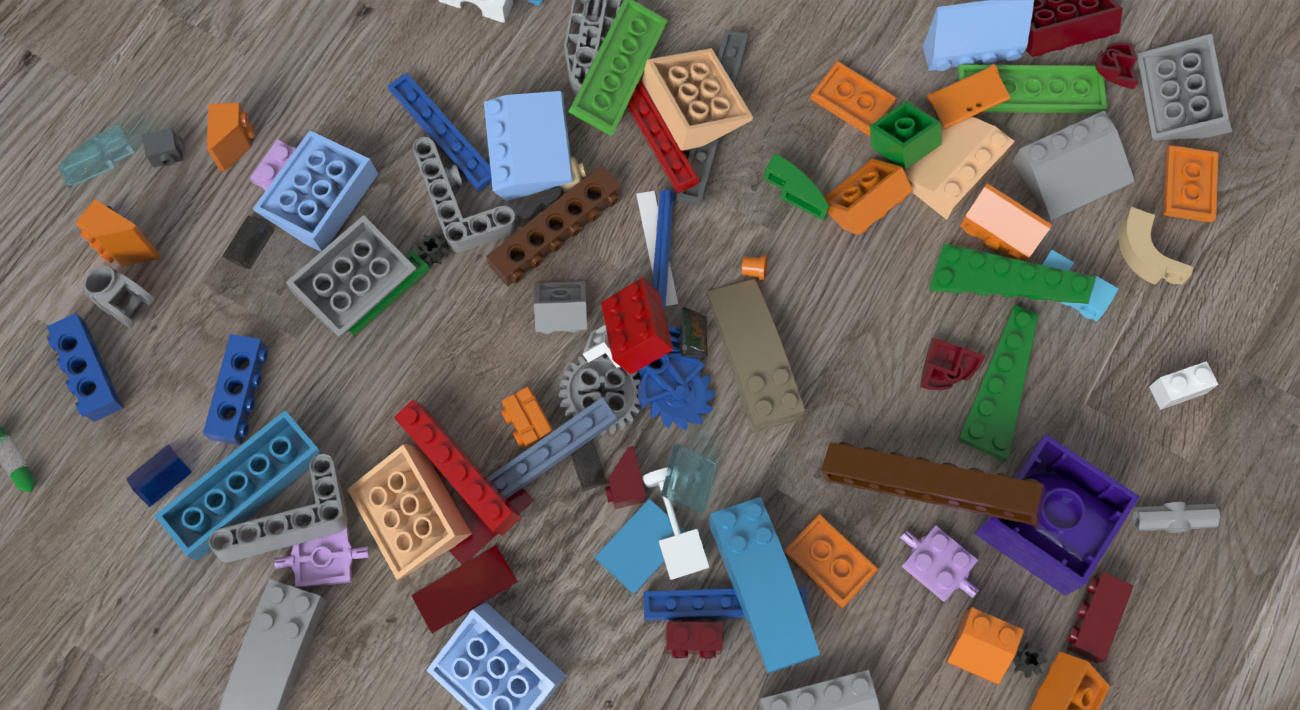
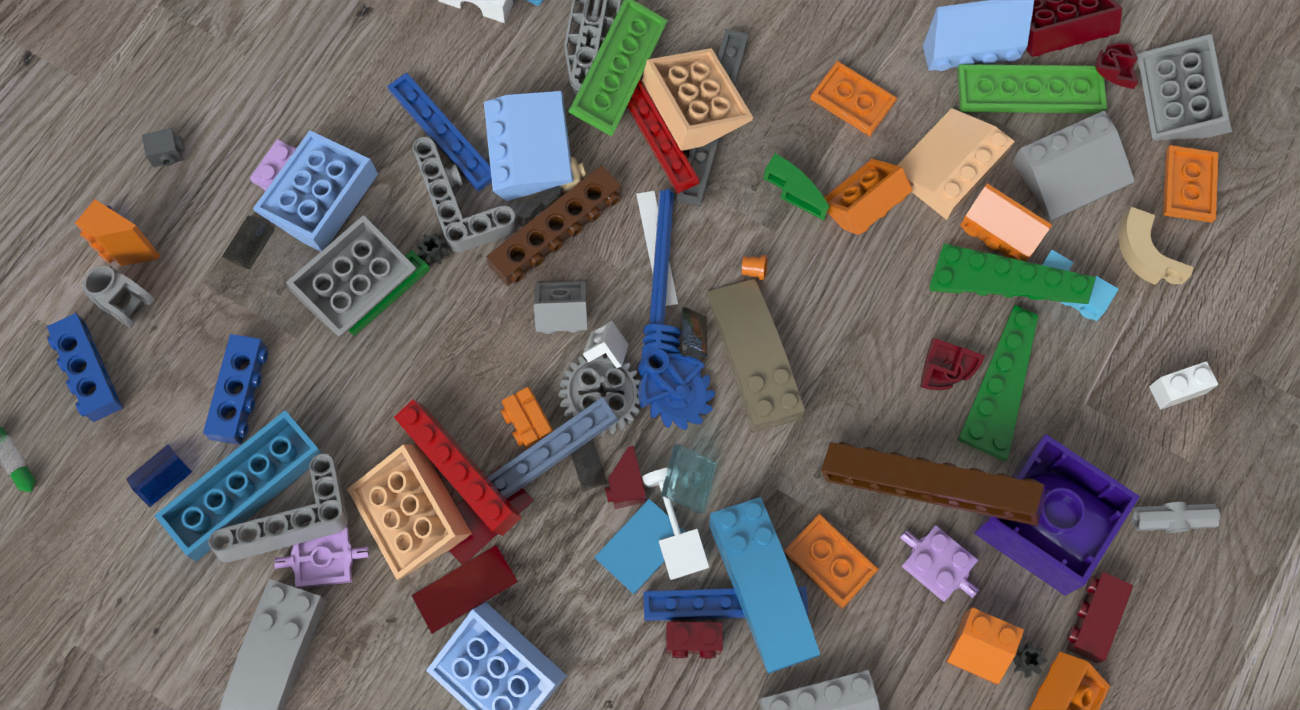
(96, 156): clear light blue slope -> none
(228, 133): orange slope -> none
(636, 326): red brick -> none
(905, 135): green brick -> none
(980, 88): orange door -> none

